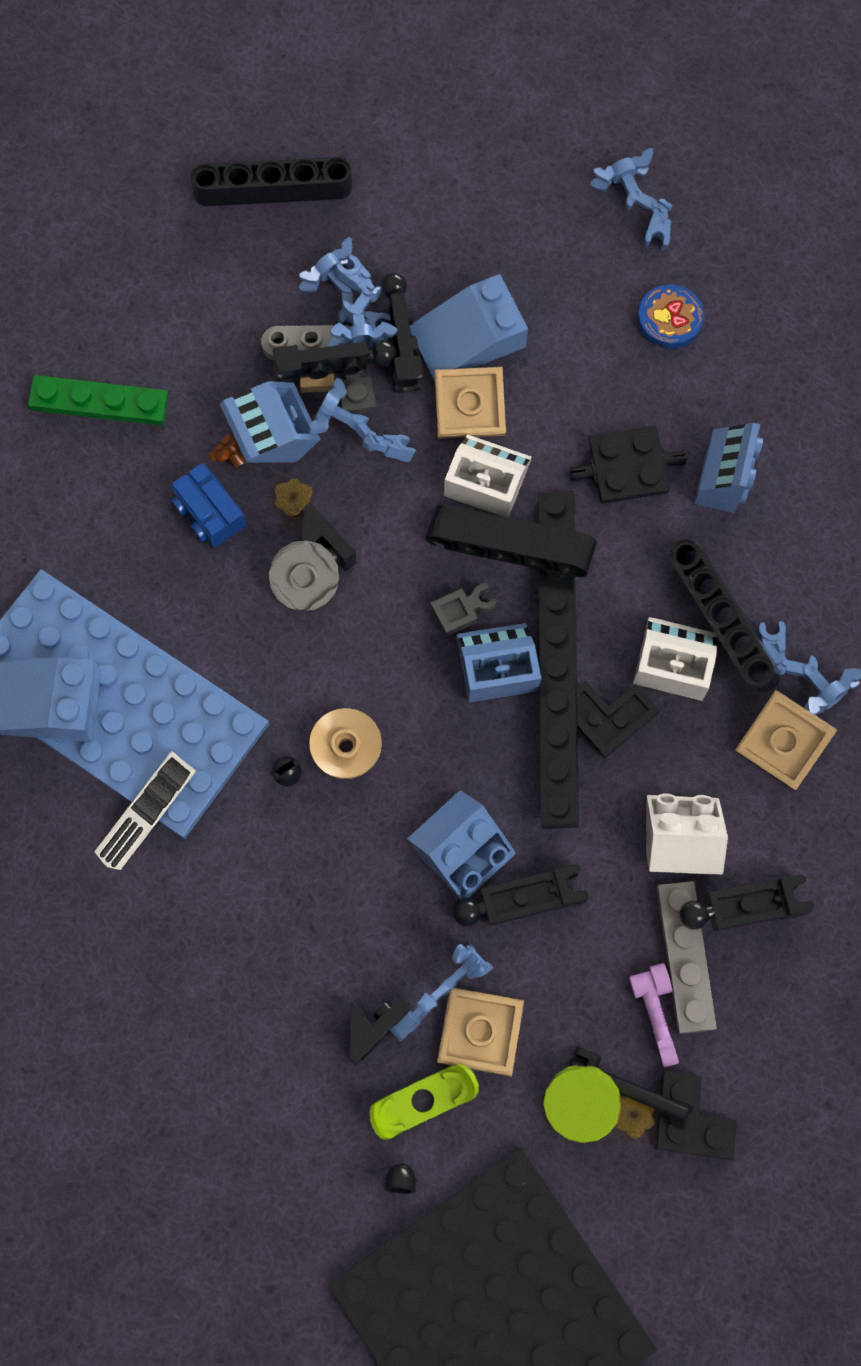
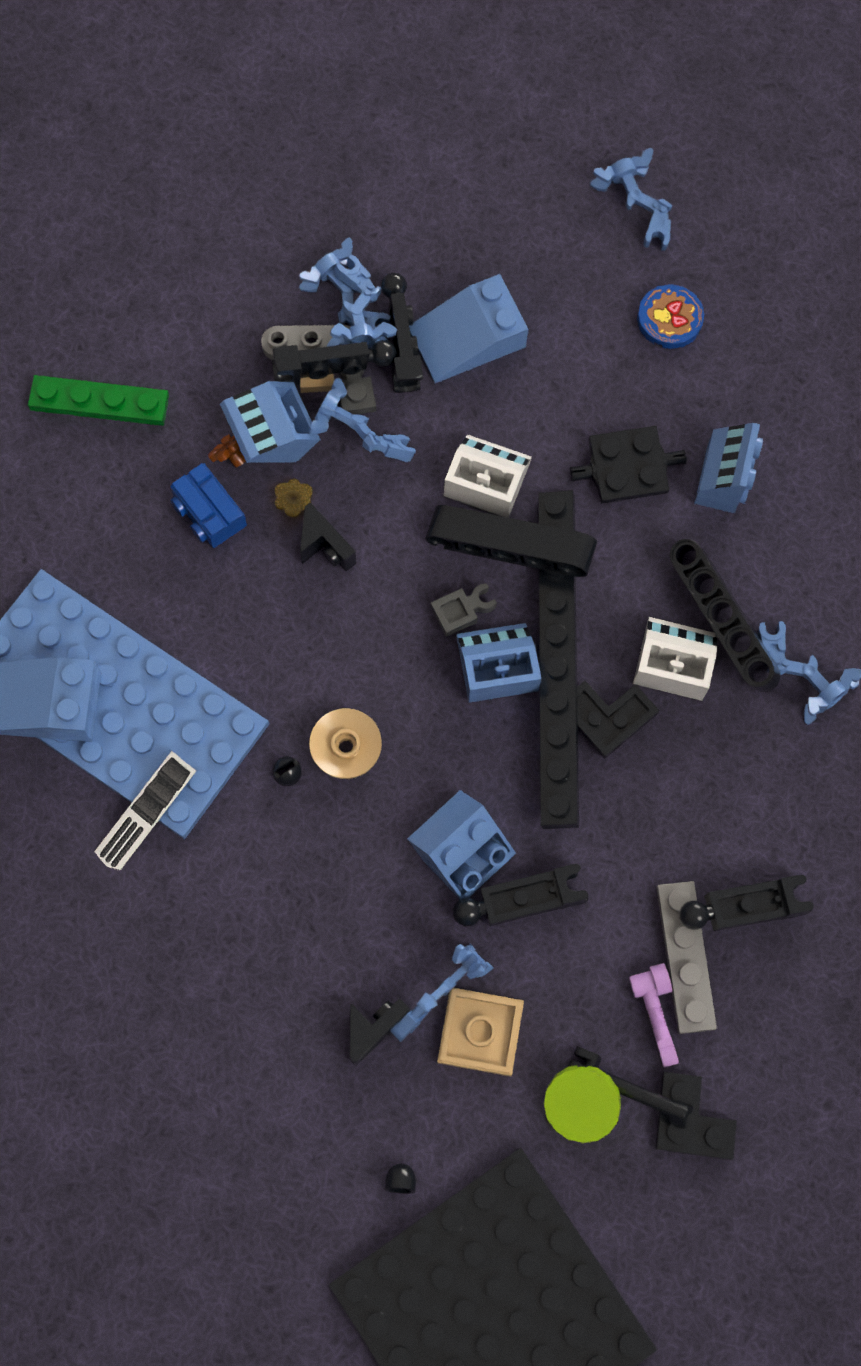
(257, 174): black beam -> none
(303, 575): light grey tile -> none
(449, 1089): lime piece -> none
(470, 402): tan tile -> none
(634, 1127): clear yellow plant -> none
(685, 834): white slope -> none
(786, 739): tan tile -> none

